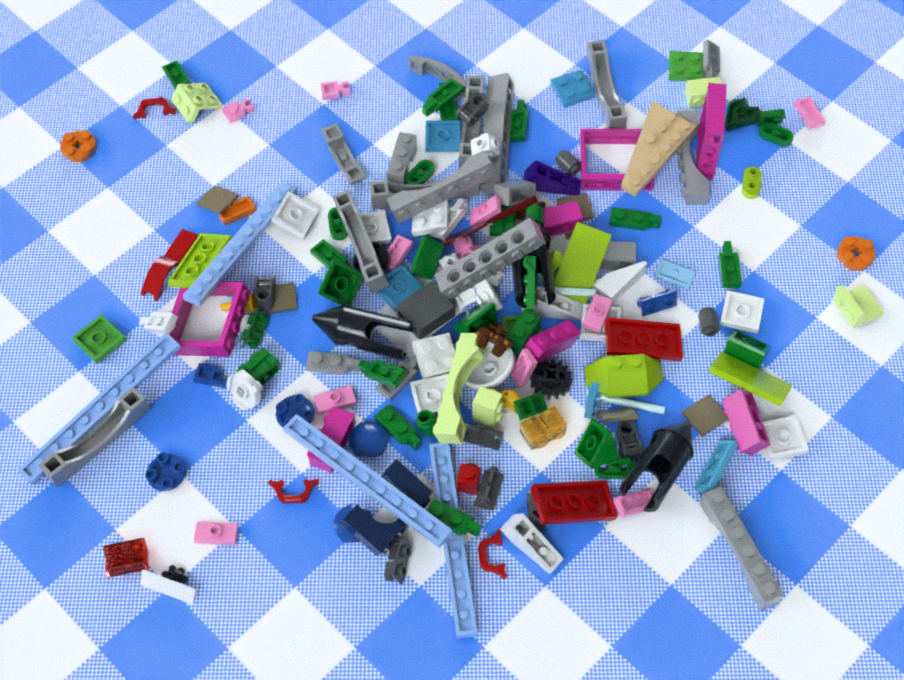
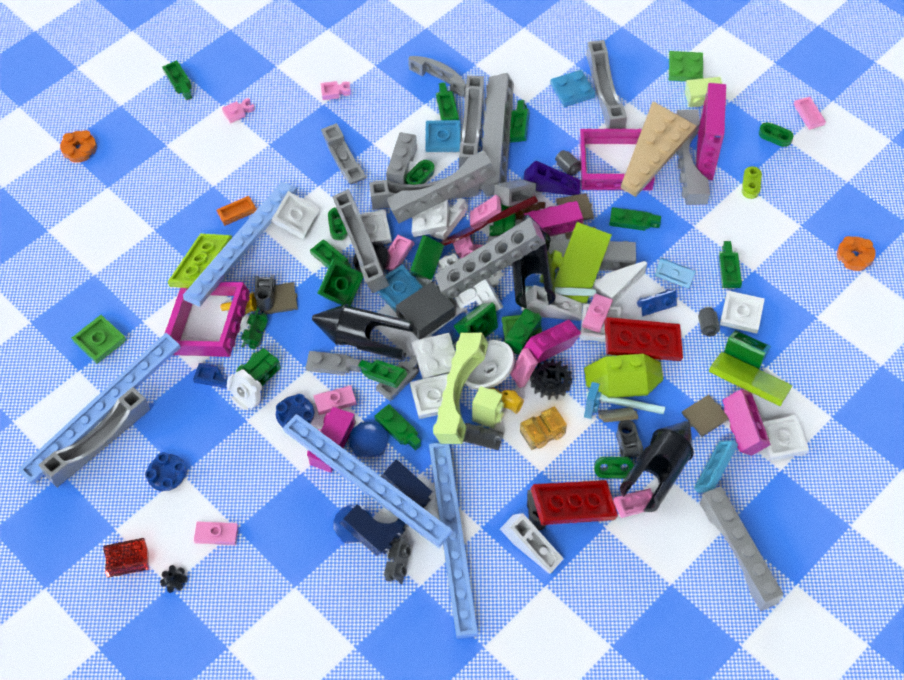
(154, 101): red helmet -> none
(159, 322): white hinge -> none
(163, 265): red piece -> none
(167, 587): white sticker -> none
(192, 97): yellowish green bracket -> none
(217, 199): dark tan piece -> none
(302, 498): red helmet -> none
(426, 421): green brick -> none
(442, 97): green hinge -> none
(455, 519): green hinge -> none
(468, 478): red brick -> none
(470, 111): dark grey piece -> none
(483, 562): red helmet -> none
(488, 143): white brick -> none
(489, 489): dark grey hinge -> none
(500, 343): reddish brown hips -> none
(530, 281): green hinge -> none
(530, 406): green slope -> none
(536, 213): green brick -> none
(596, 445): green slope -> none
(711, 59): light grey hinge -> none
(741, 114): dark green tile -> none
(774, 116): green plate -> none
(857, 305): yellowish green bracket -> none

